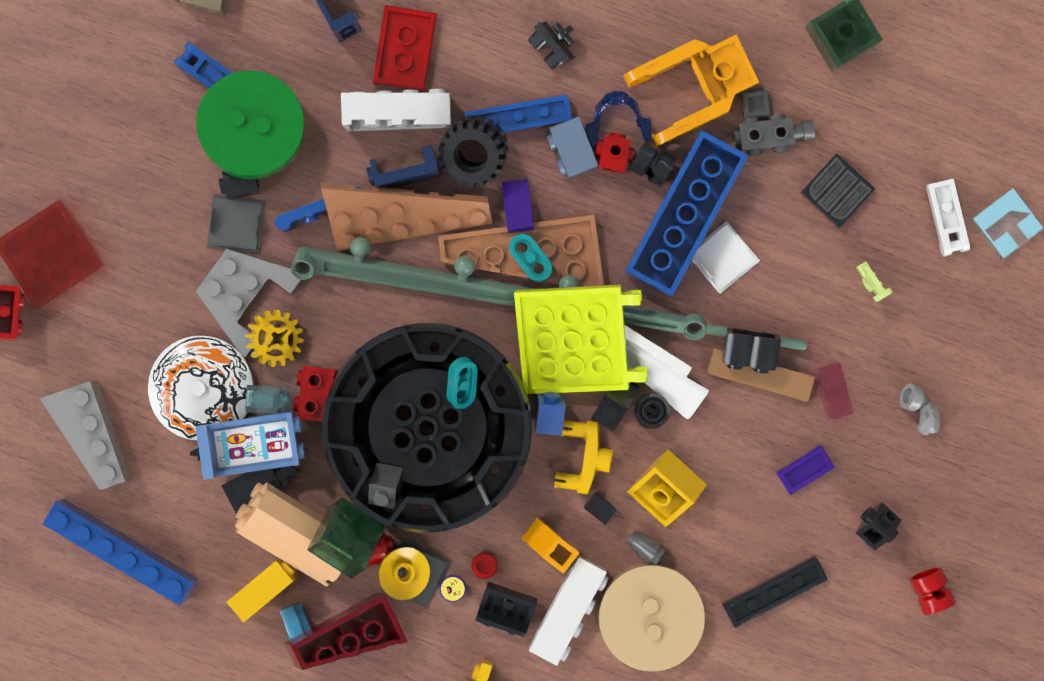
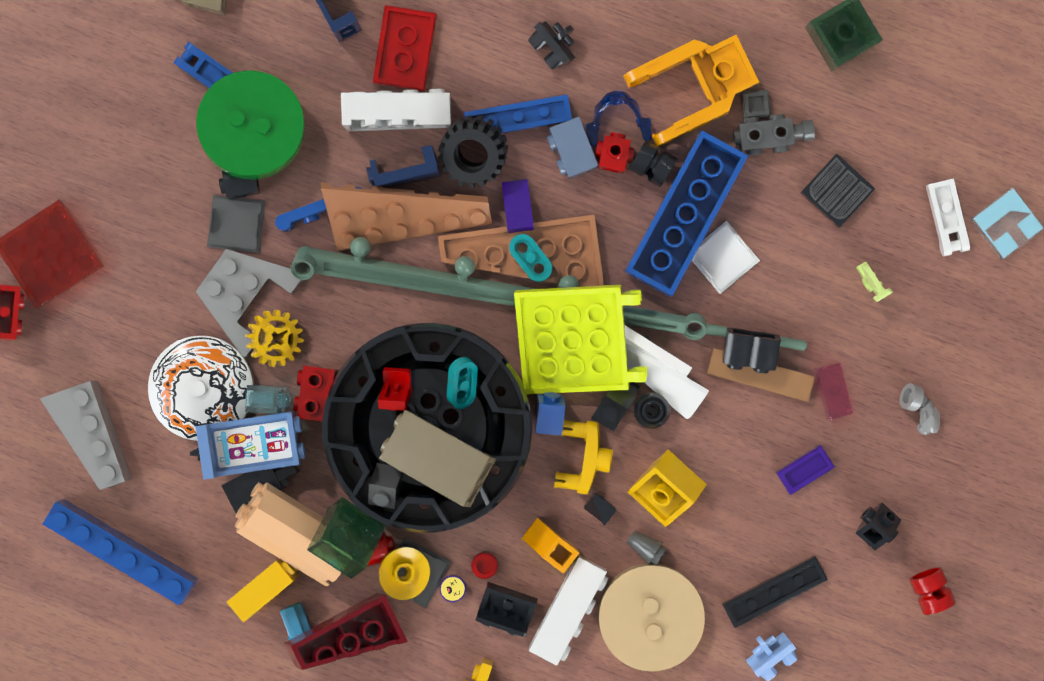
(396, 389): none -> red bracket
(436, 458): none -> dark tan panel
(769, 654): none -> light blue hips

